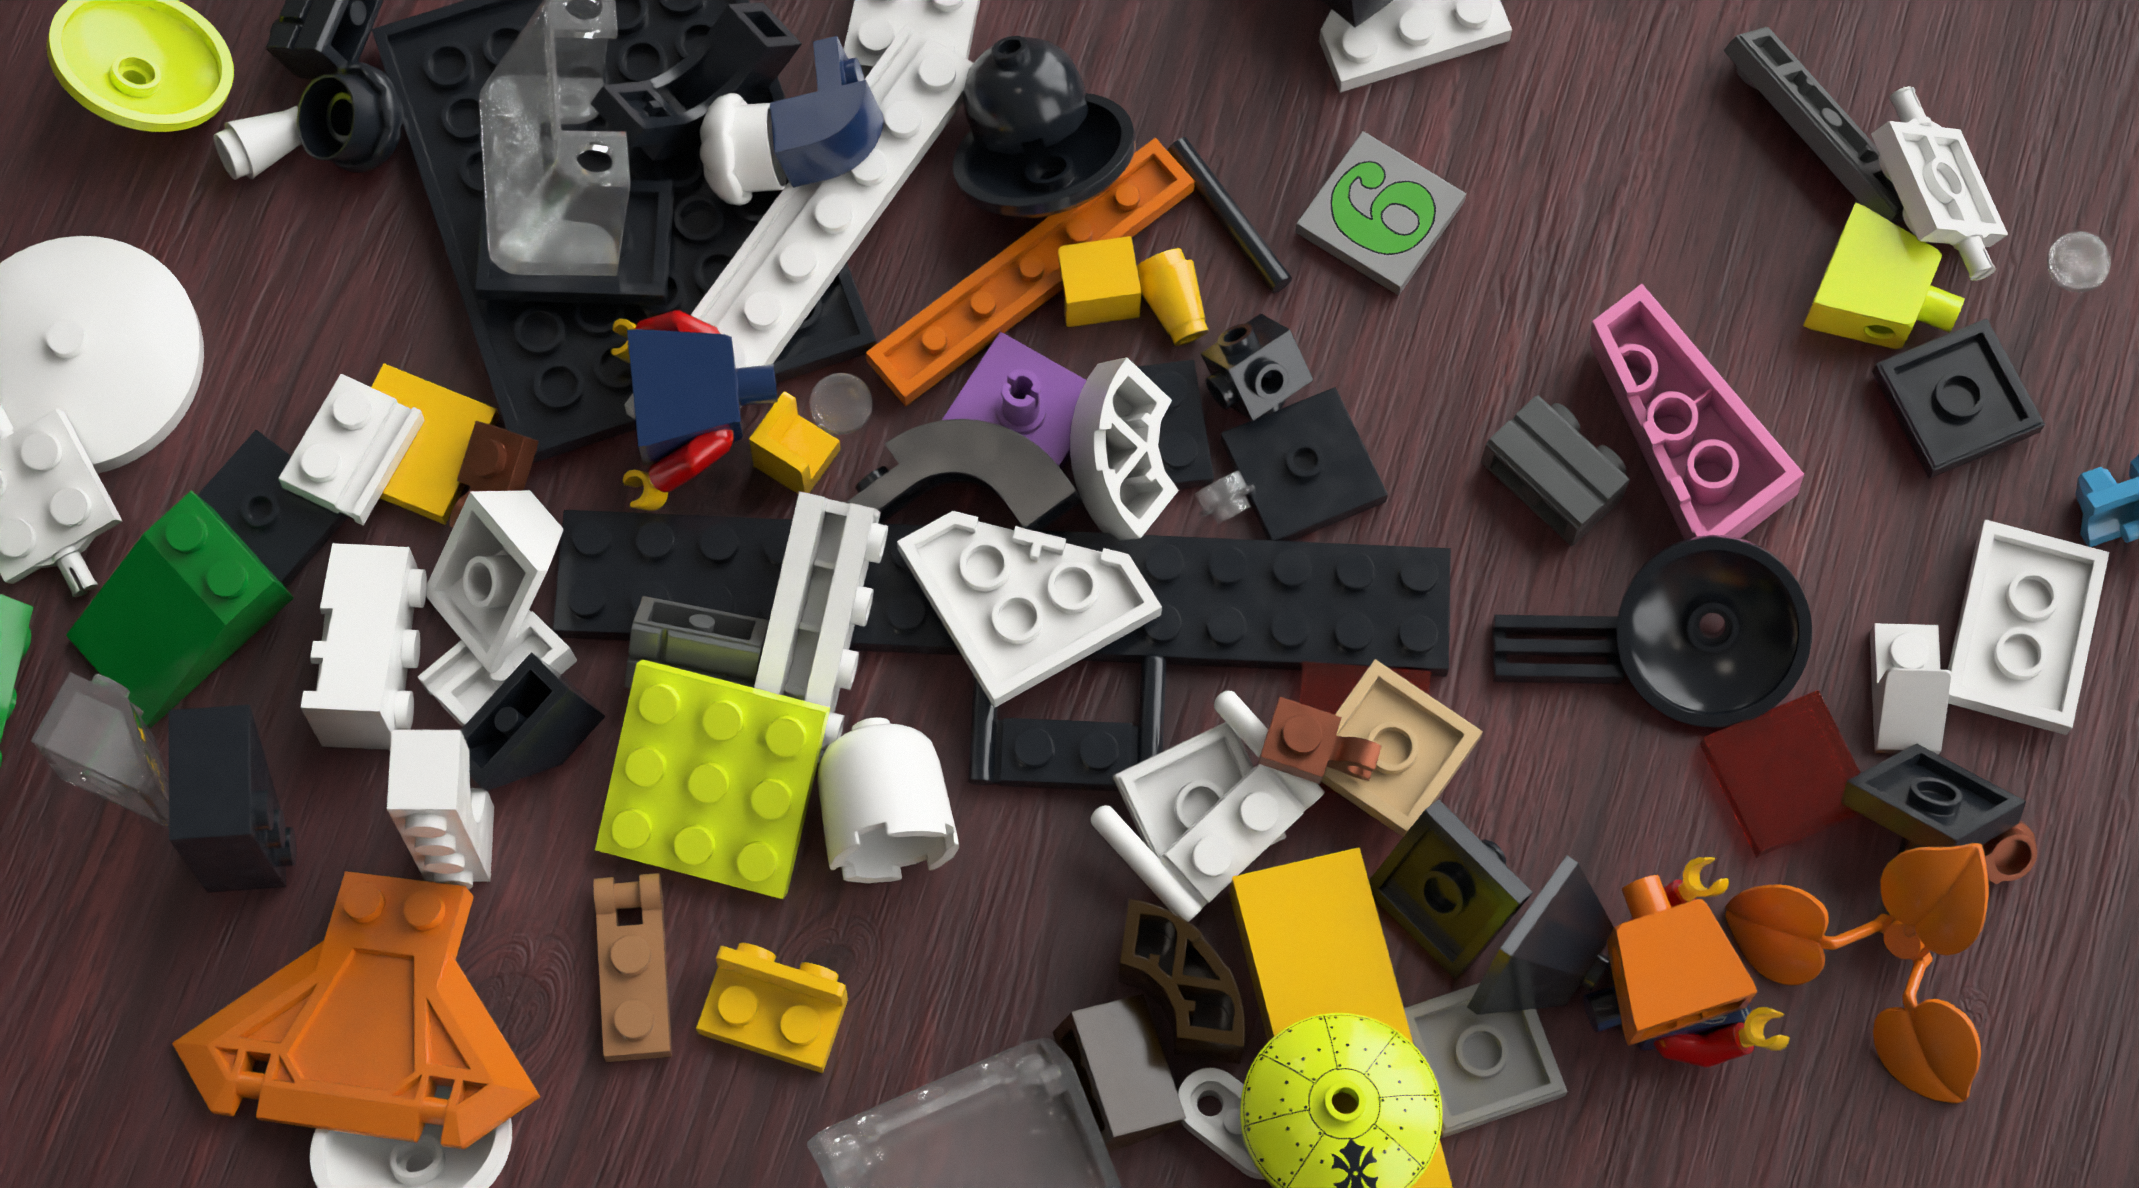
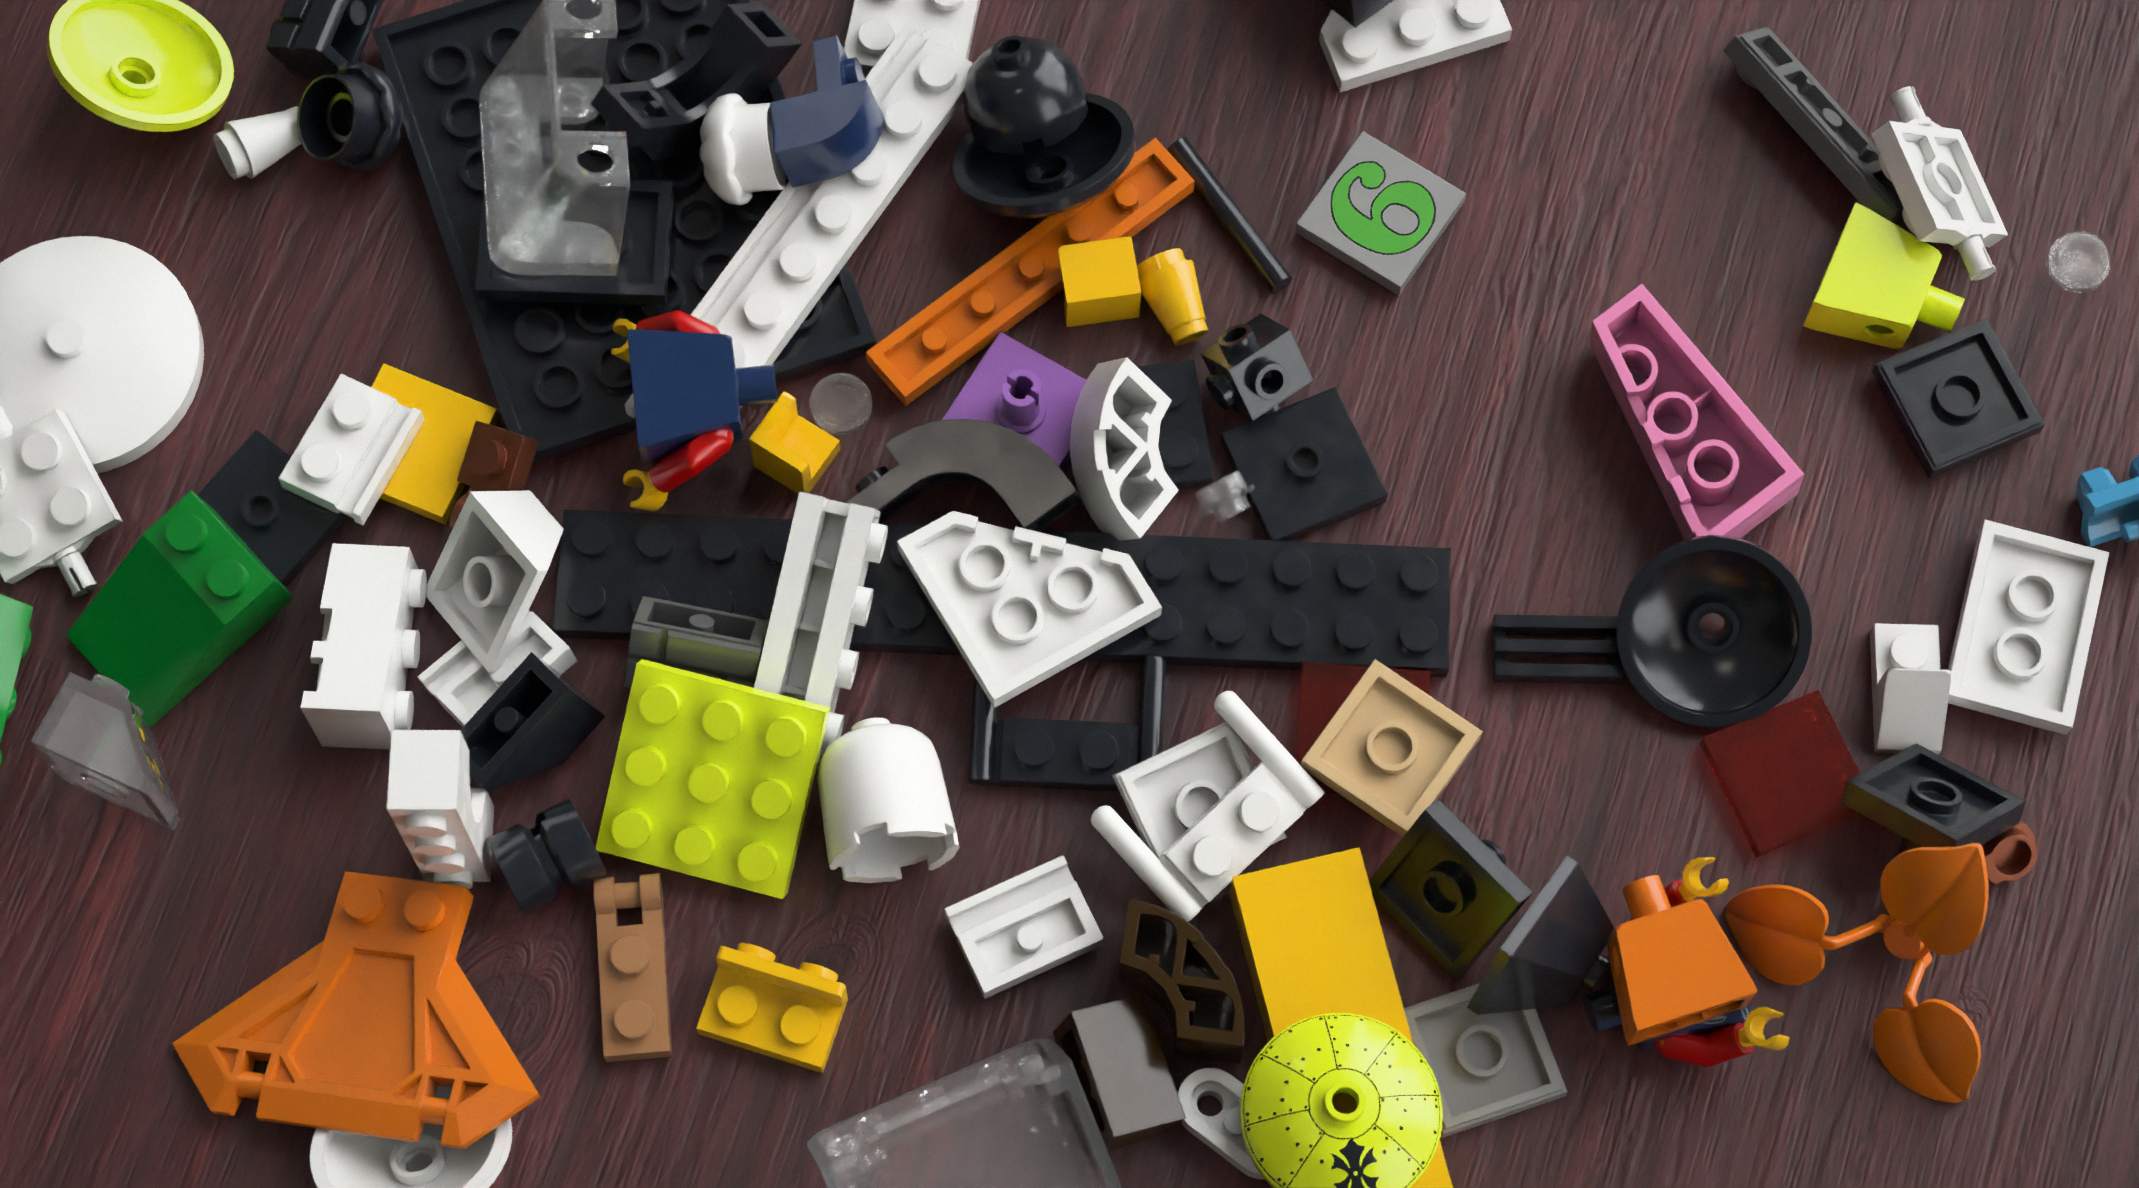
(225, 801): black wedge -> none
(546, 856): none -> black wheel
(1024, 927): none -> white plate
(1306, 741): copper plate -> none
(1556, 468): dark grey brick -> none

